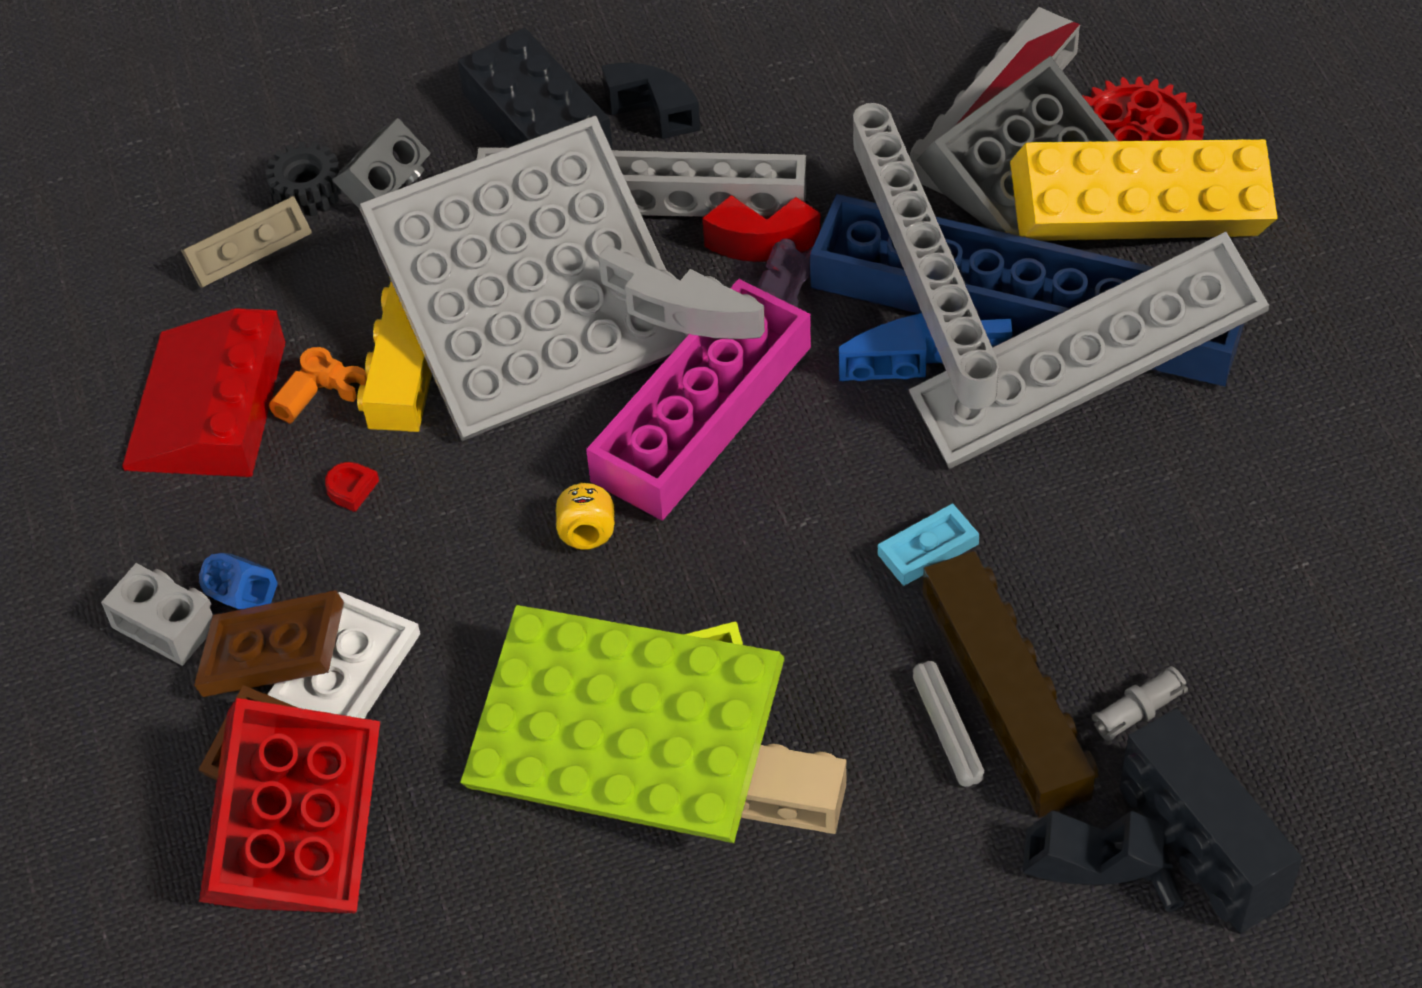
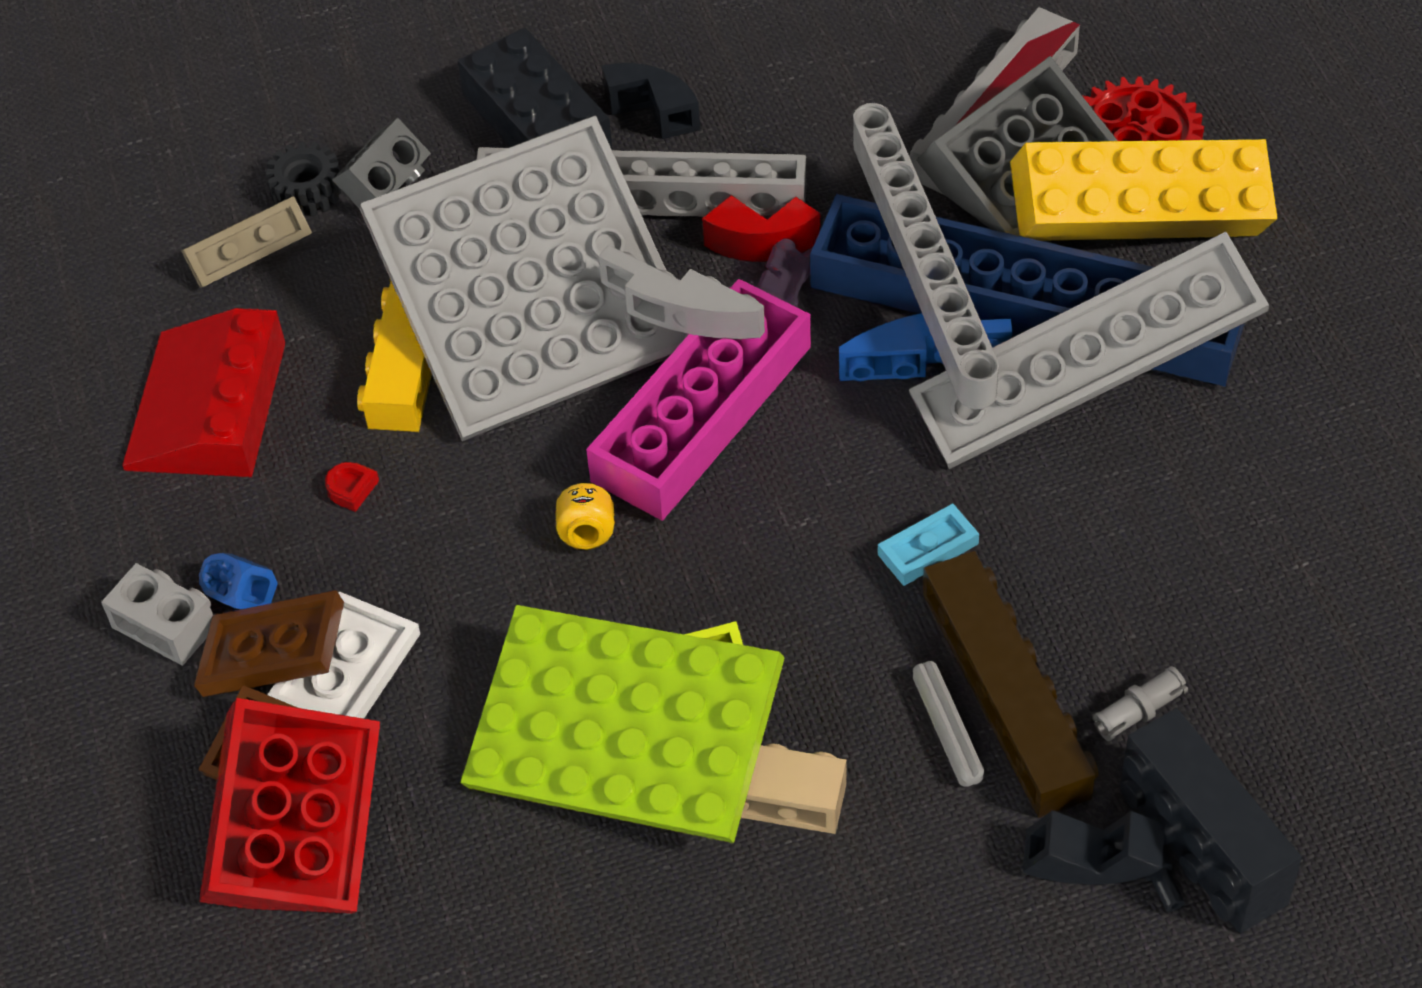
(316, 372): orange bar -> none

